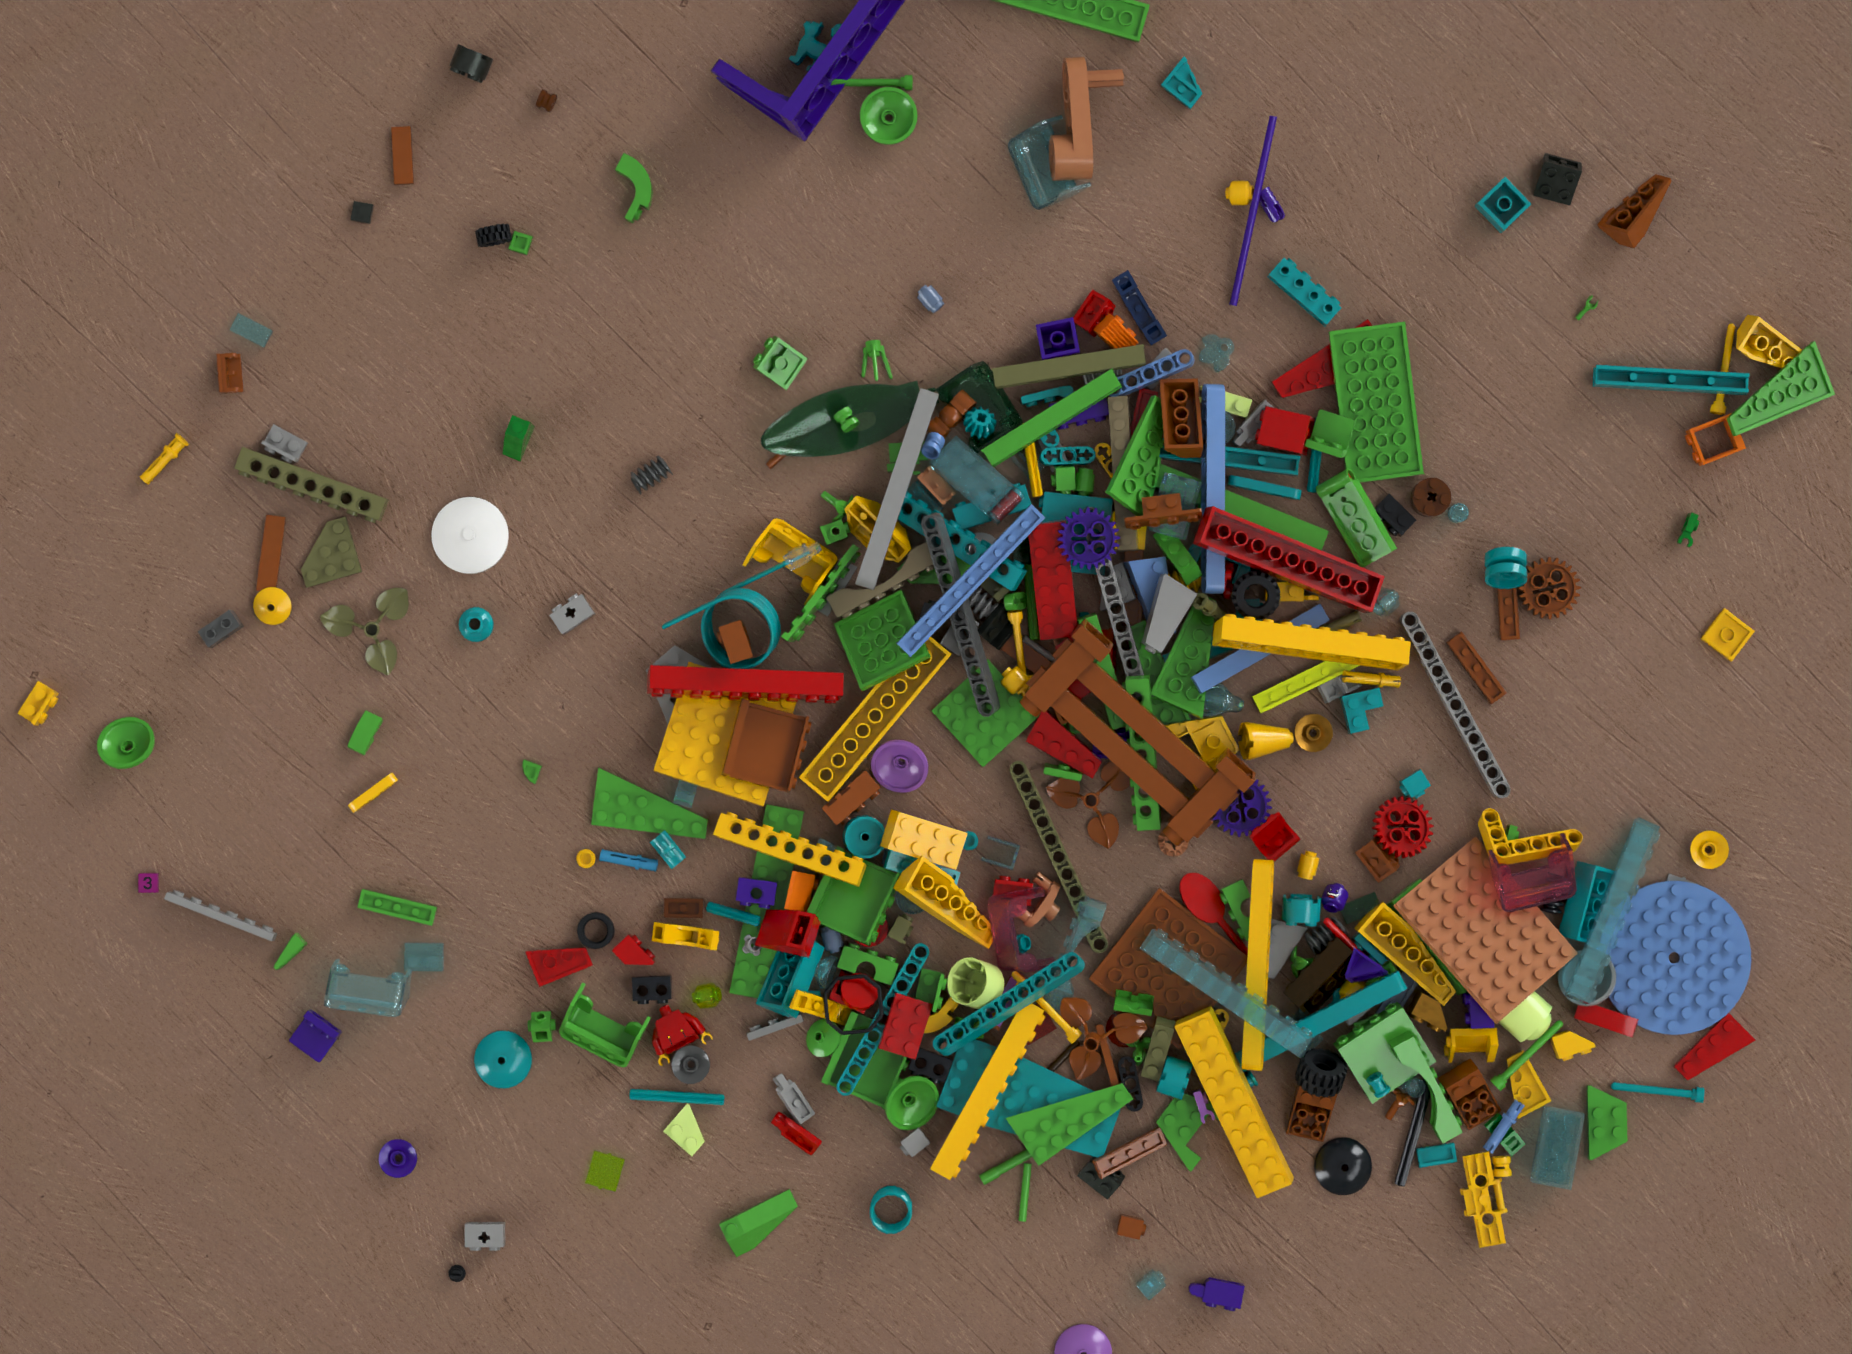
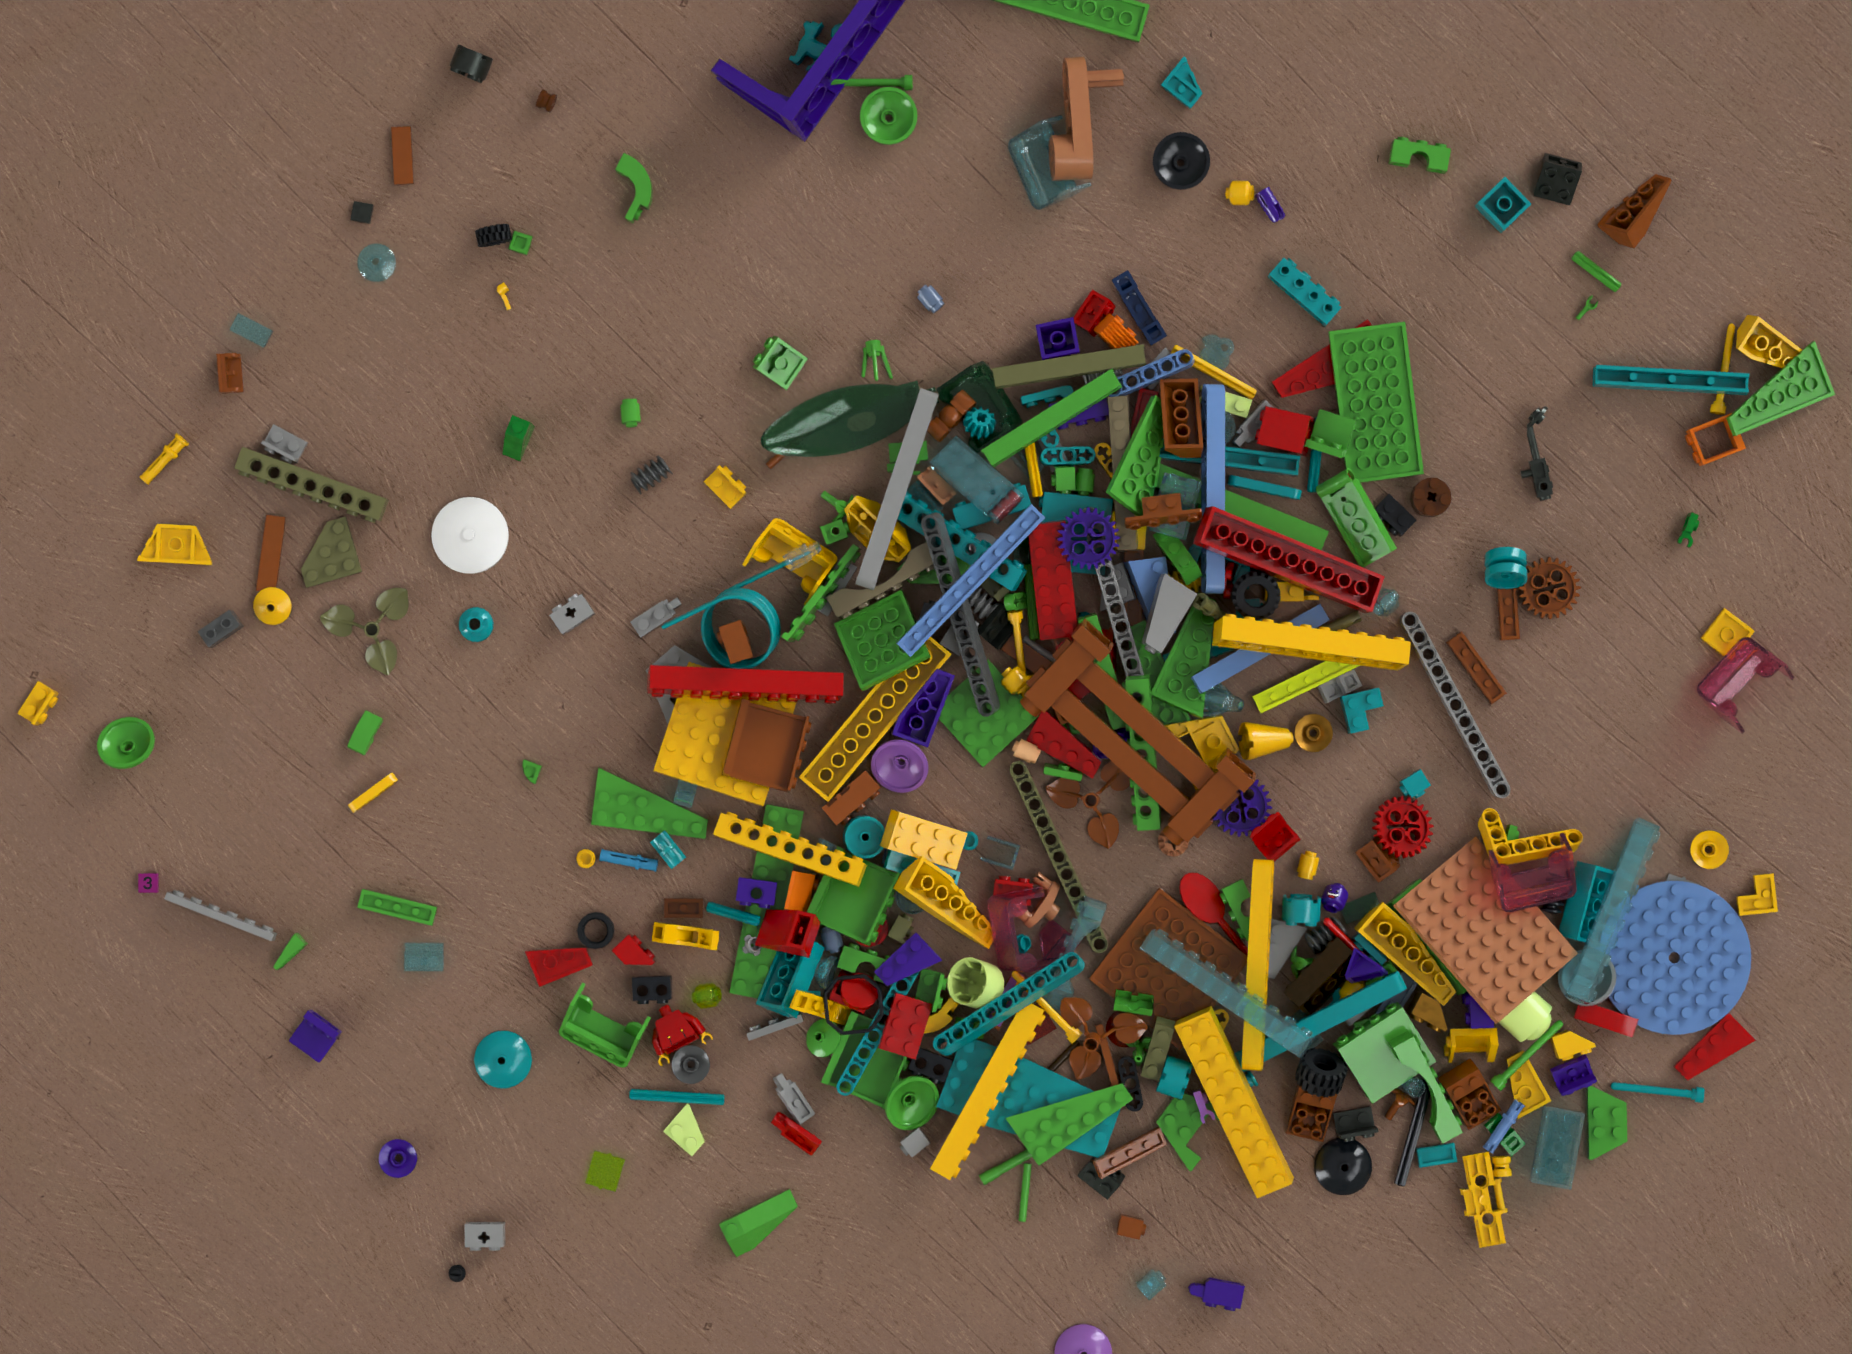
(175, 545): none -> yellow wing
(366, 992): clear light blue windscreen -> none
(385, 266): none -> clear light blue dish
(502, 289): none -> yellow hand
(541, 1022): bright green brick -> none
(630, 412): none -> bright green brick
(655, 616): none -> light grey hinge
(725, 486): none -> yellow bracket
(846, 419): bright green wheel -> none
(885, 1227): teal piece -> none
(907, 960): none -> dark purple wing
(923, 711): none -> dark purple wedge
(933, 444): medium blue wheel -> none
(1026, 751): none -> light nougat brick
(1052, 940): none -> clear pink slope
(1182, 147): none -> black dish
(1218, 374): none -> yellow axle
(1253, 210): dark purple piece -> none
(1354, 1123): none -> pearl dark grey bracket
(1372, 679): yellow pin -> none
(1378, 1084): teal bush -> none
(1436, 156): none -> bright green arch
(1457, 516): clear light blue wheel -> none
(1538, 466): none -> pearl dark grey piece
(1573, 1075): none -> dark purple bracket
(1596, 271): none -> bright green axle
(1734, 673): none -> clear pink windscreen
(1764, 898): none -> yellow plate

